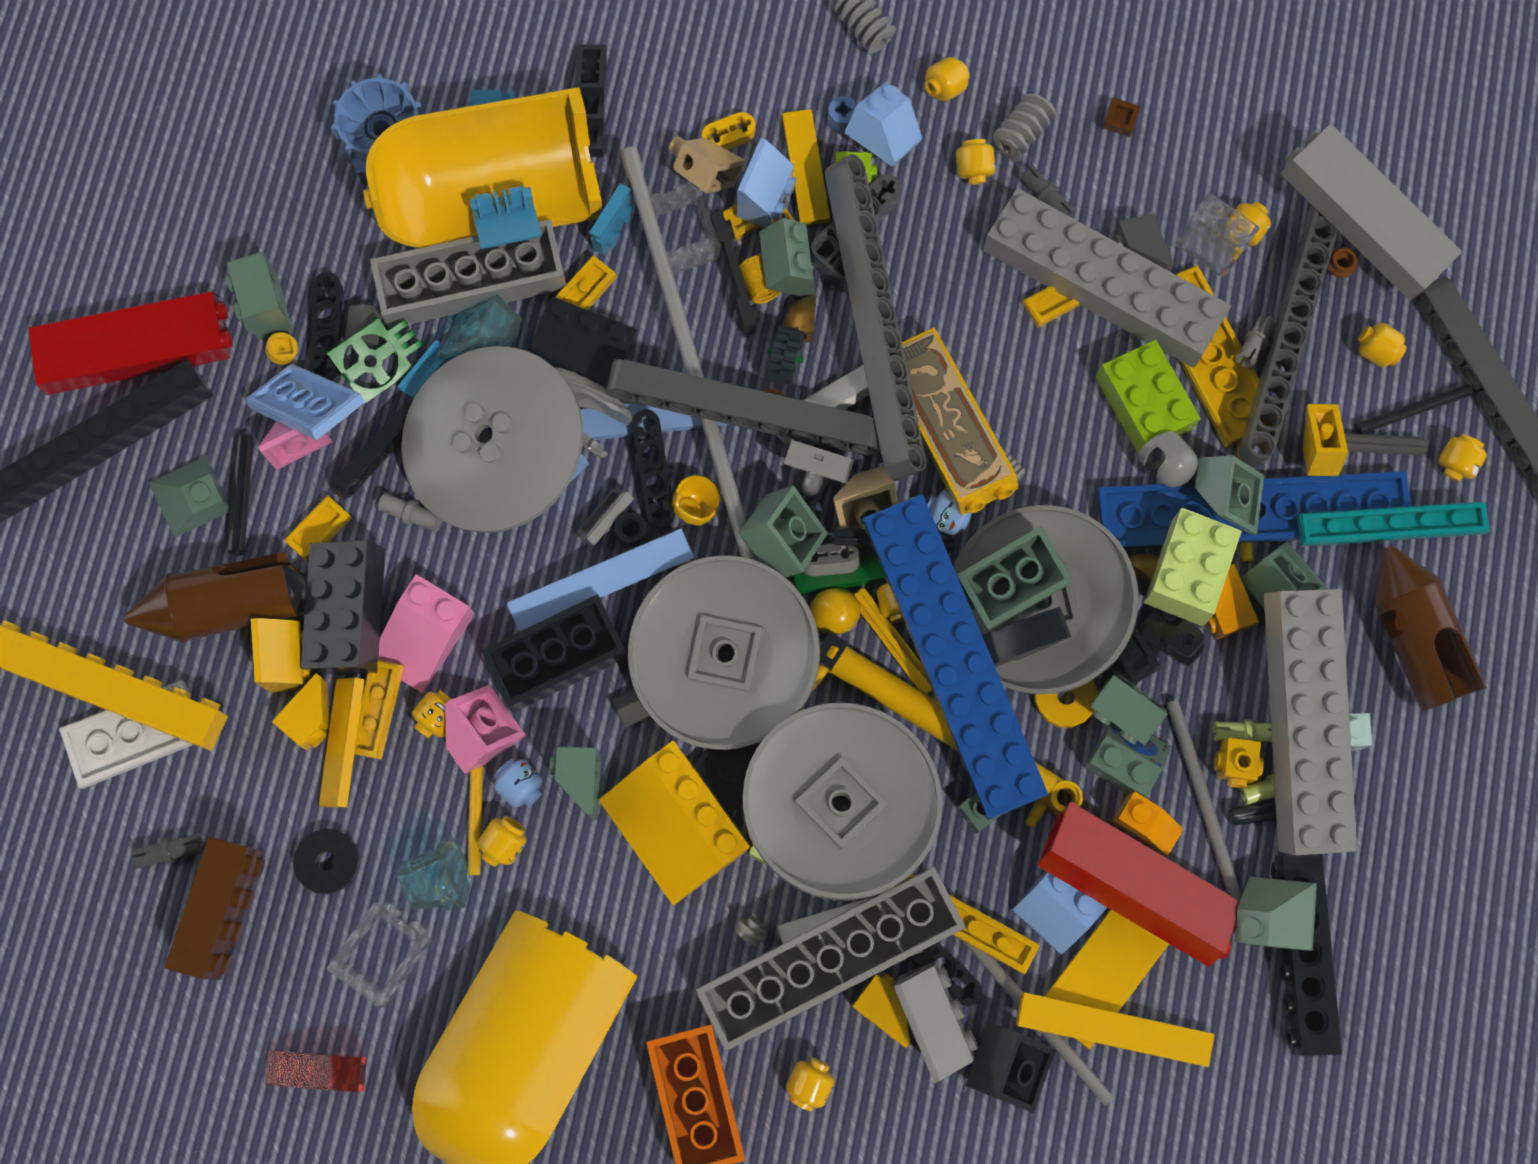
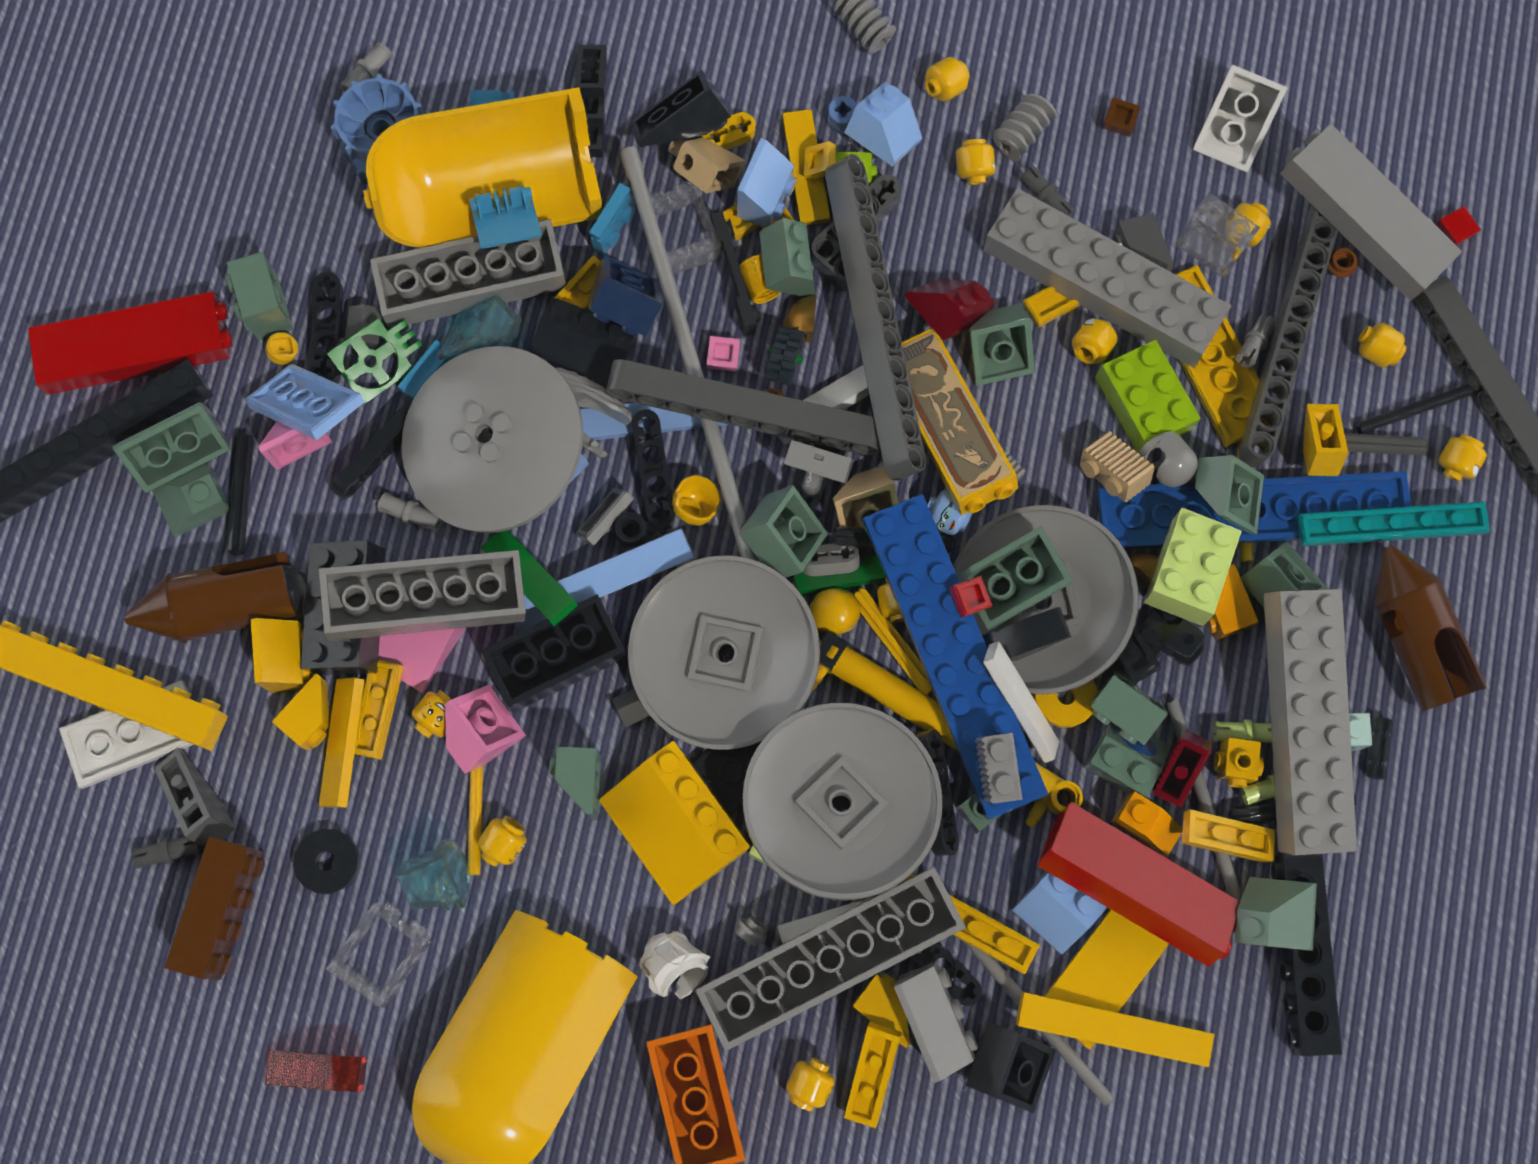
(172, 447): none -> sand green slope
(192, 800): none -> dark grey slope
(318, 527): yellow tile -> none
(367, 67): none -> light grey pin
(421, 595): none -> light grey brick
(518, 783): light blue head -> none
(537, 583): none -> green tile
(625, 296): none -> dark blue slope
(670, 957): none -> white helmet
(684, 113): none -> black slope
(723, 354): none -> bright pink plate
(818, 159): none -> yellow plate
(872, 1075): none -> yellow plate
(947, 836): none -> black beam
(950, 305): none -> dark red slope
(970, 596): none -> red tile
(999, 768): none -> light grey brick
(1002, 345): none -> sand green slope
(1021, 701): none -> white tile
(1094, 341): none -> yellow head
(1116, 466): none -> tan brick
(1182, 767): none -> dark red brick
(1228, 836): none -> yellow plate
(1240, 118): none -> white slope
(1380, 748): none -> black axle
(1459, 226): none -> red tile

